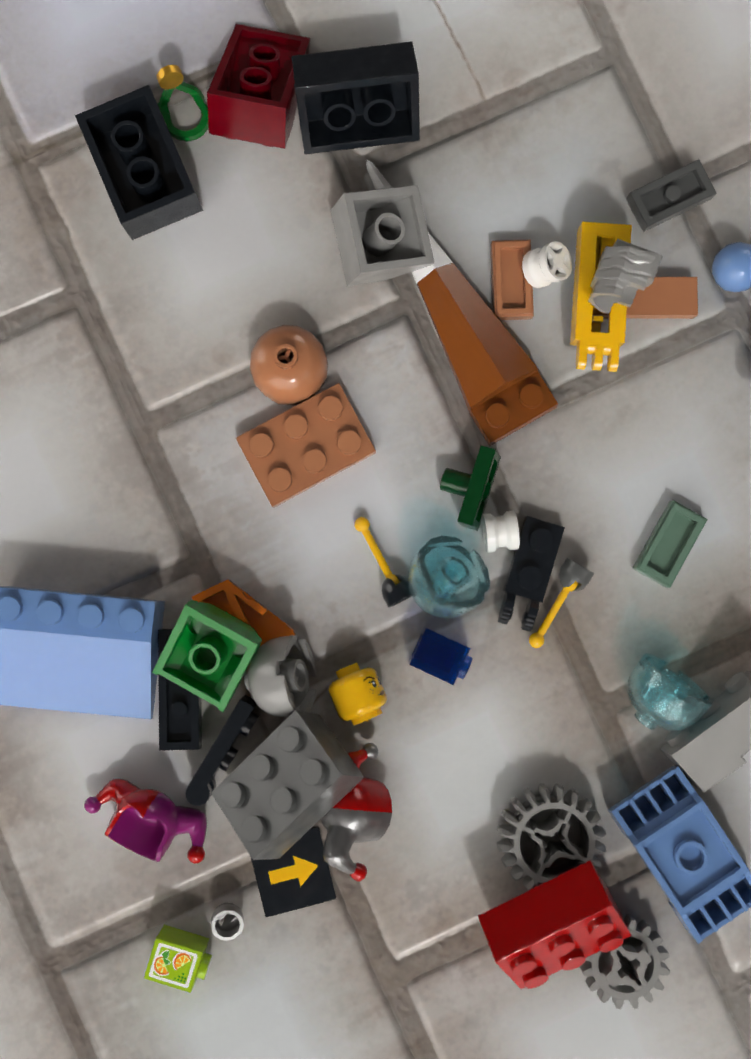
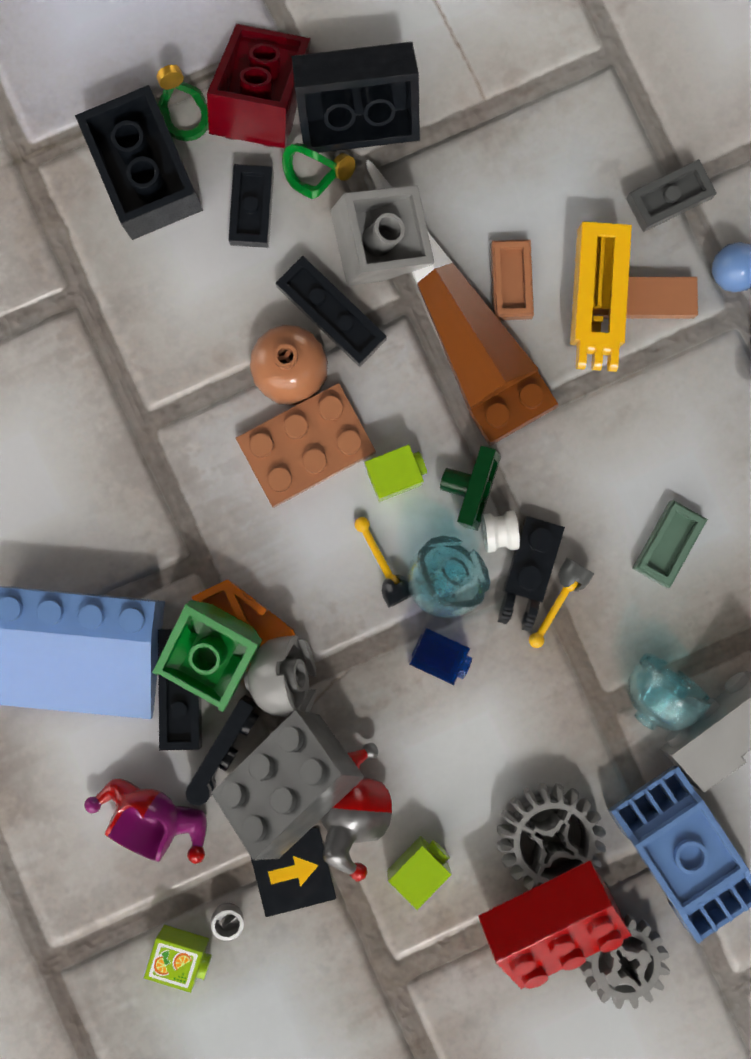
(251, 205): none -> black plate
(331, 311): none -> black plate
(341, 168): none -> green piece
(357, 694): yellow head -> none
(396, 472): none -> lime brick
(420, 871): none -> lime brick
(547, 264): white wheel -> none
(621, 273): light grey hair -> none

